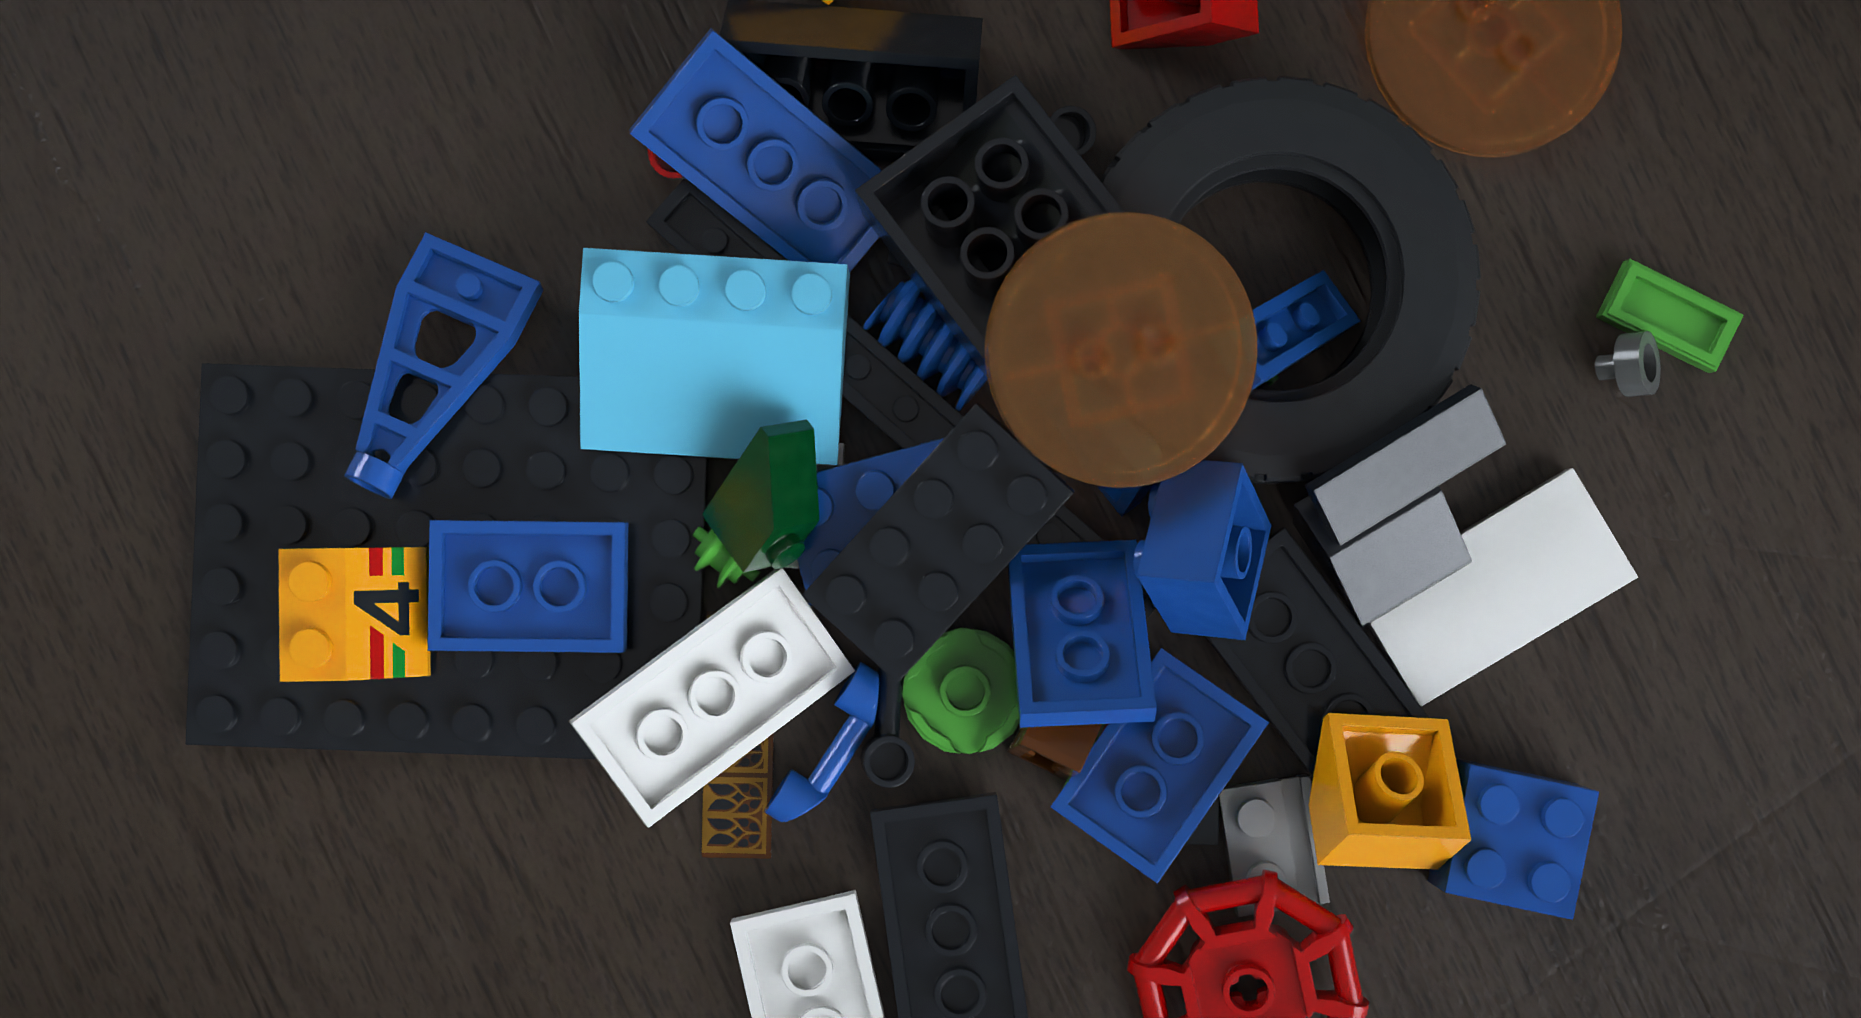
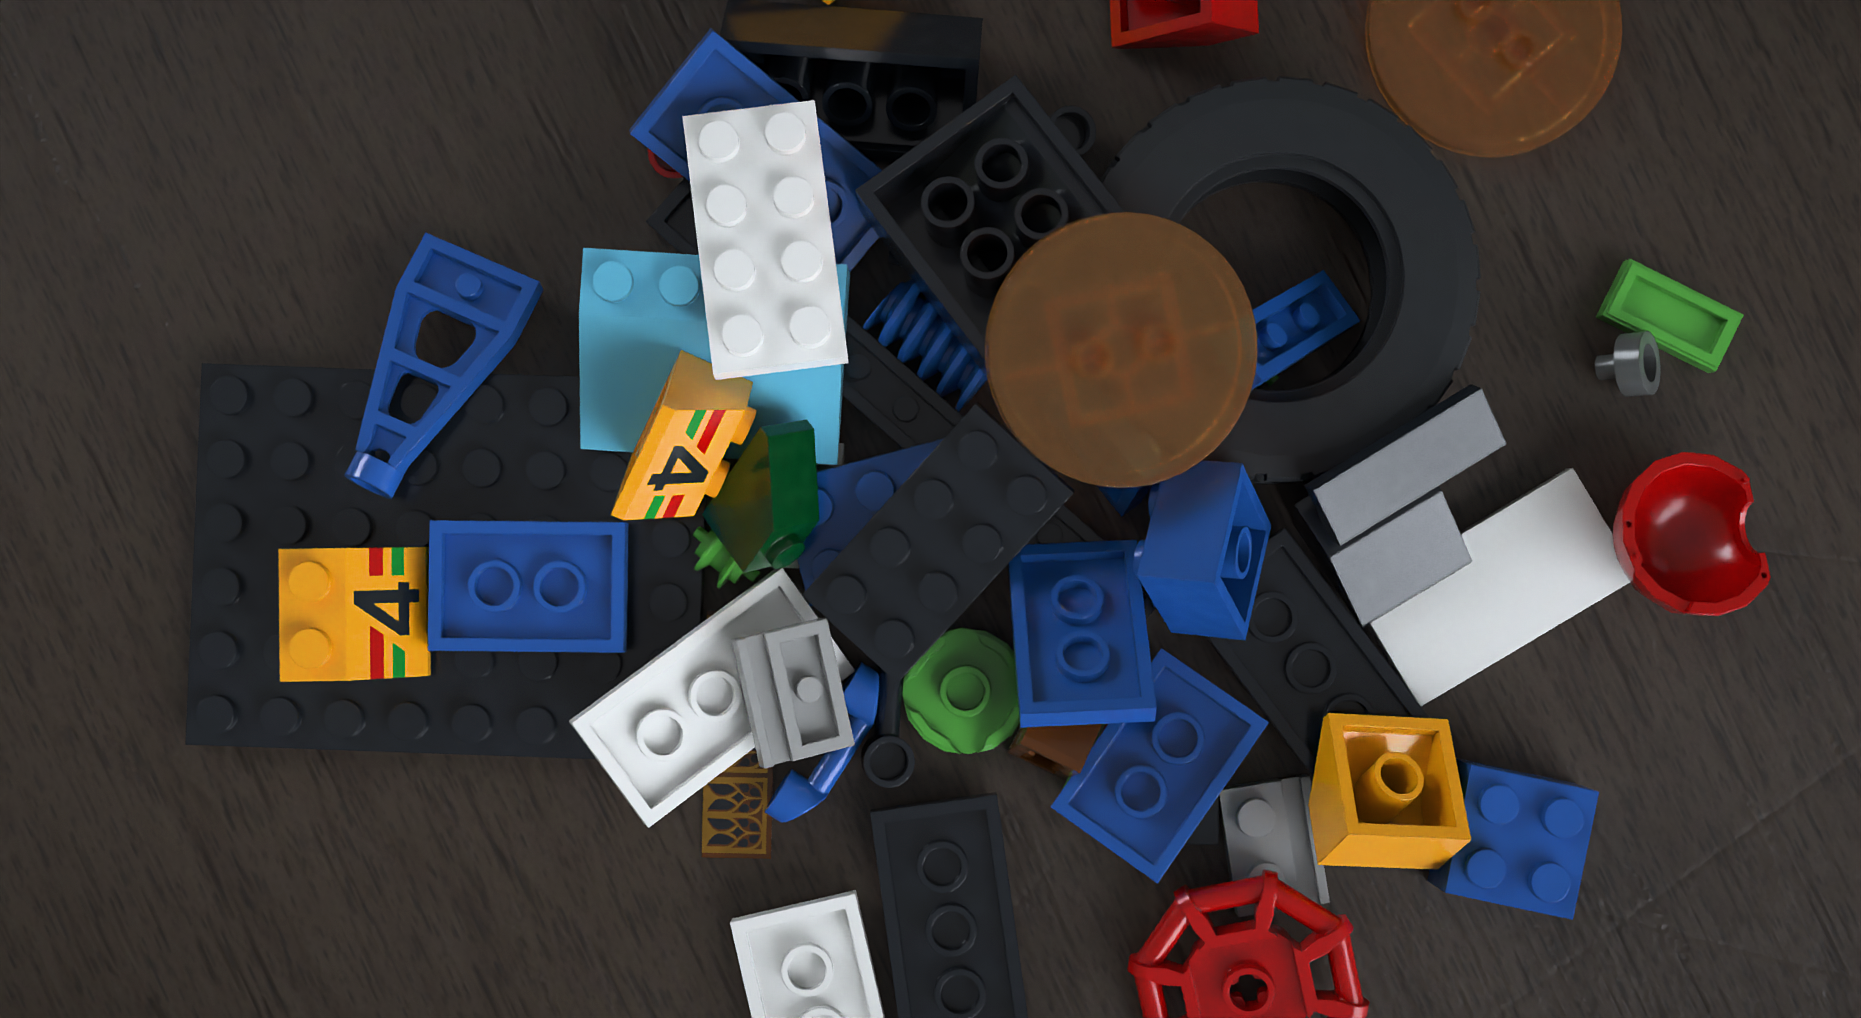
(685, 443): none -> light orange slope
(764, 240): none -> white plate
(793, 692): none -> light grey plate
(1686, 536): none -> red cylinder

